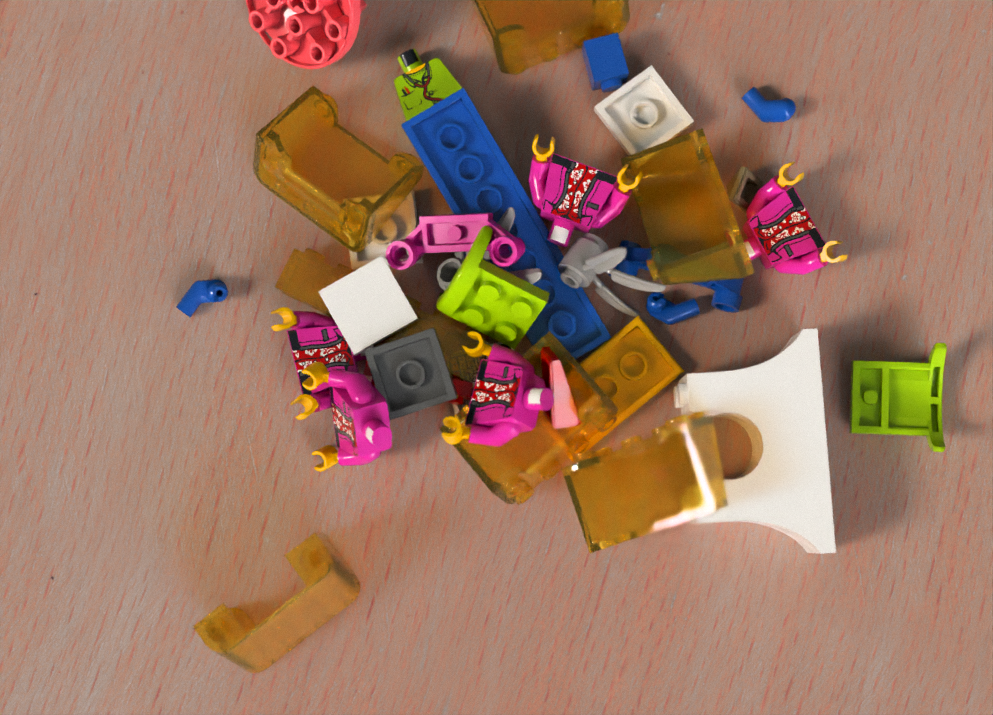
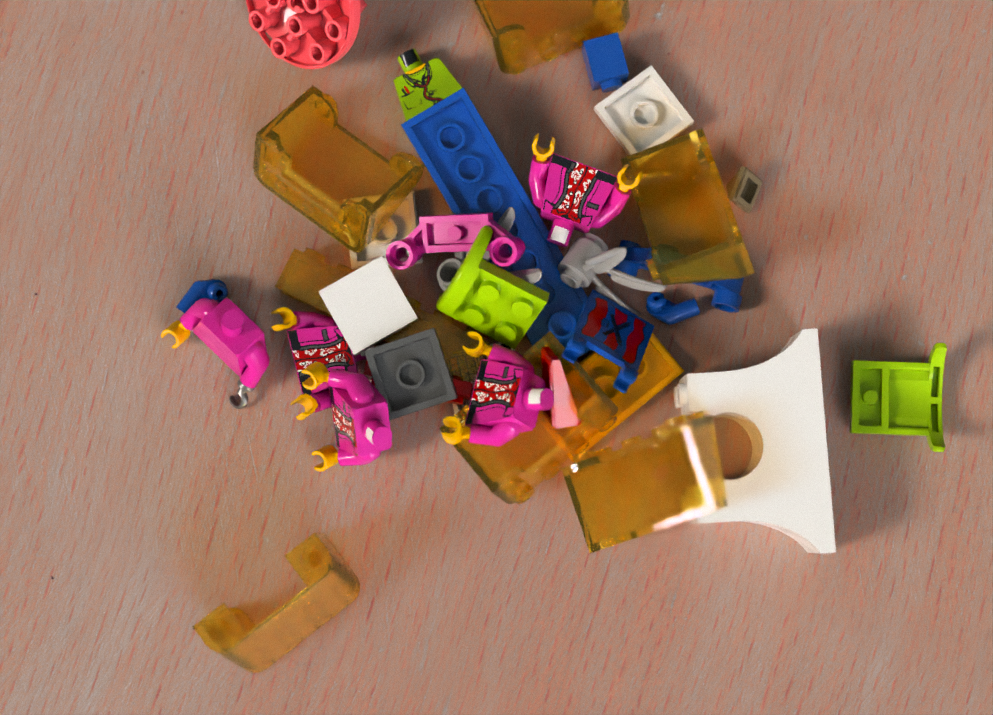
(230, 337): none -> dark pink torso
(612, 334): none -> blue flag
(769, 110): blue arm -> none
(783, 231): torso -> none

